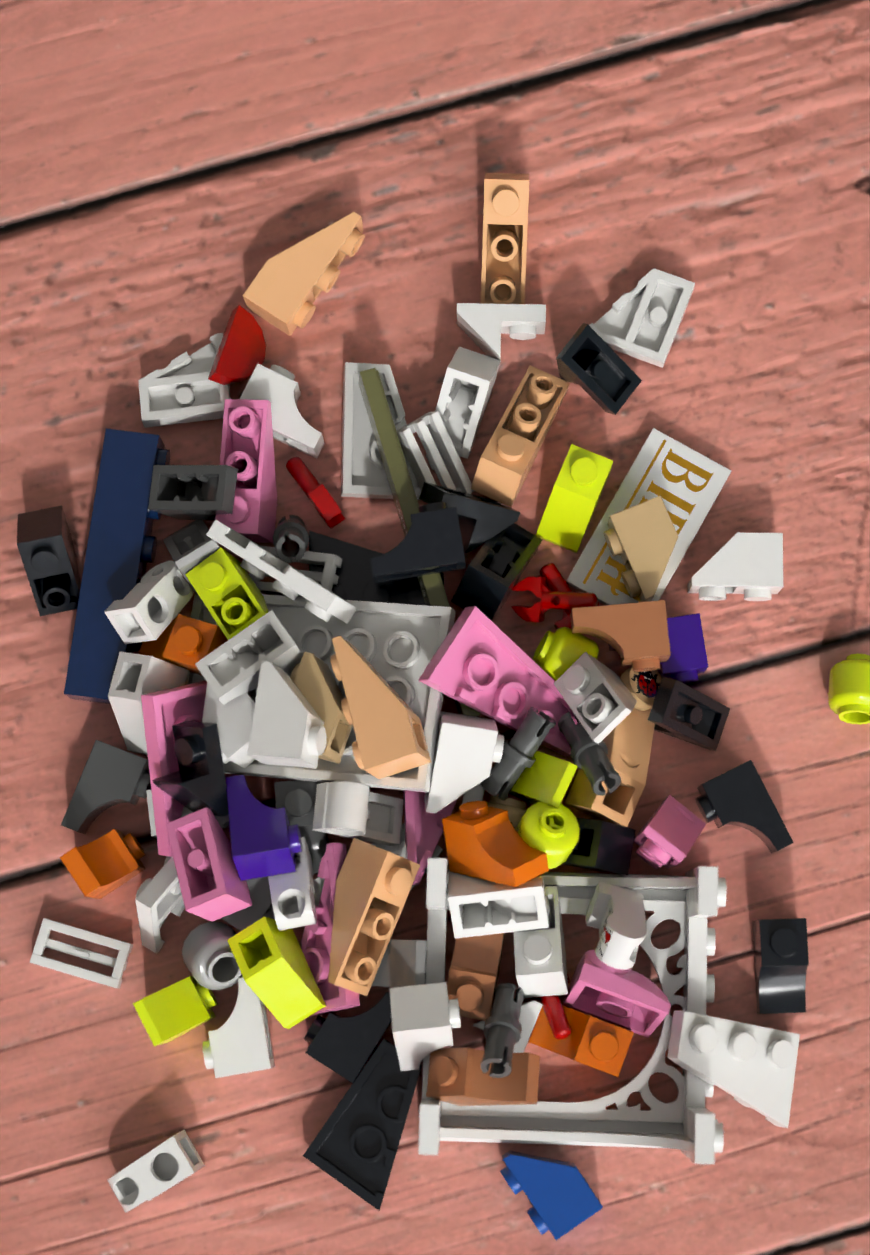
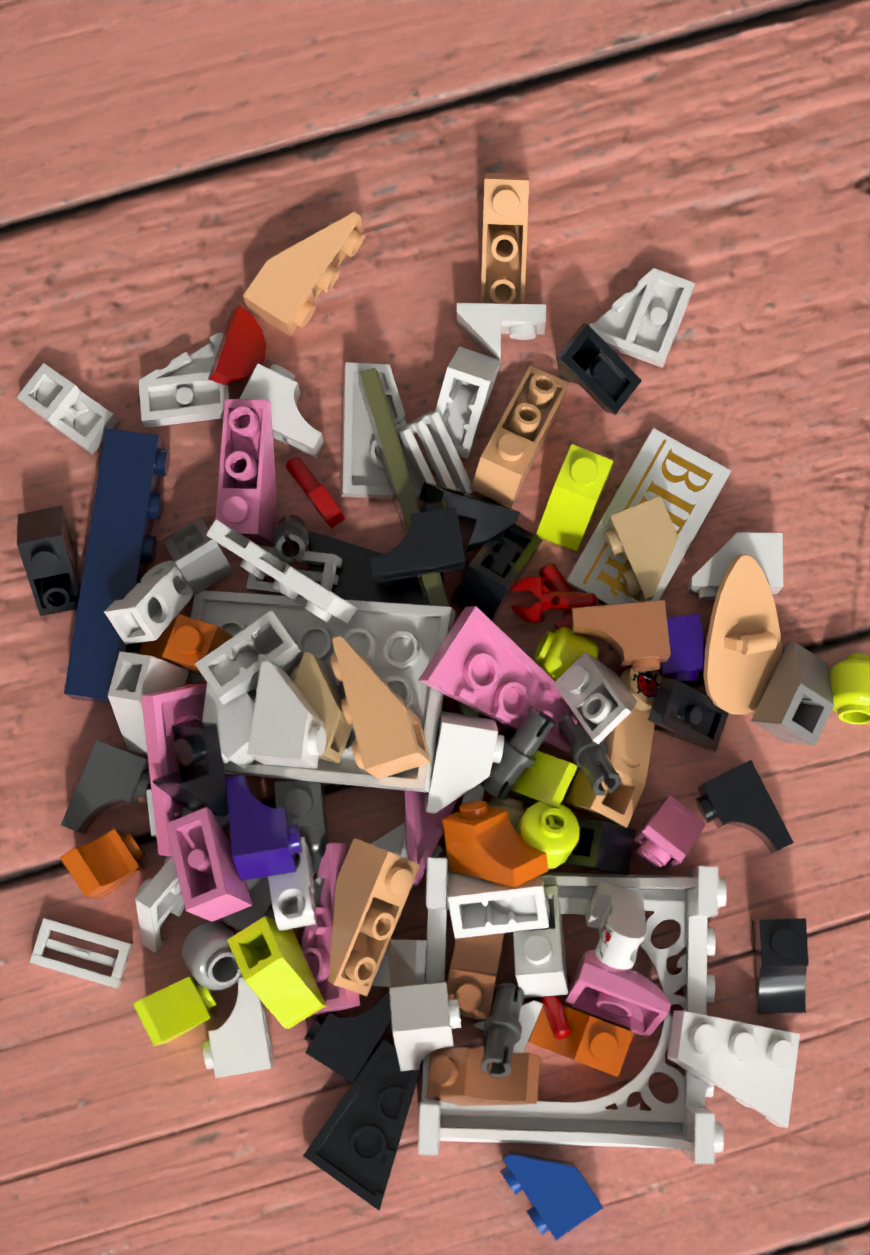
(67, 408): none -> white slope
(156, 1171): white leg -> none
(193, 491): dark grey arch -> none
(227, 592): neon yellow slope -> none
(357, 813): white plate -> none
(742, 639): none -> light nougat shield
(796, 697): none -> light grey slope

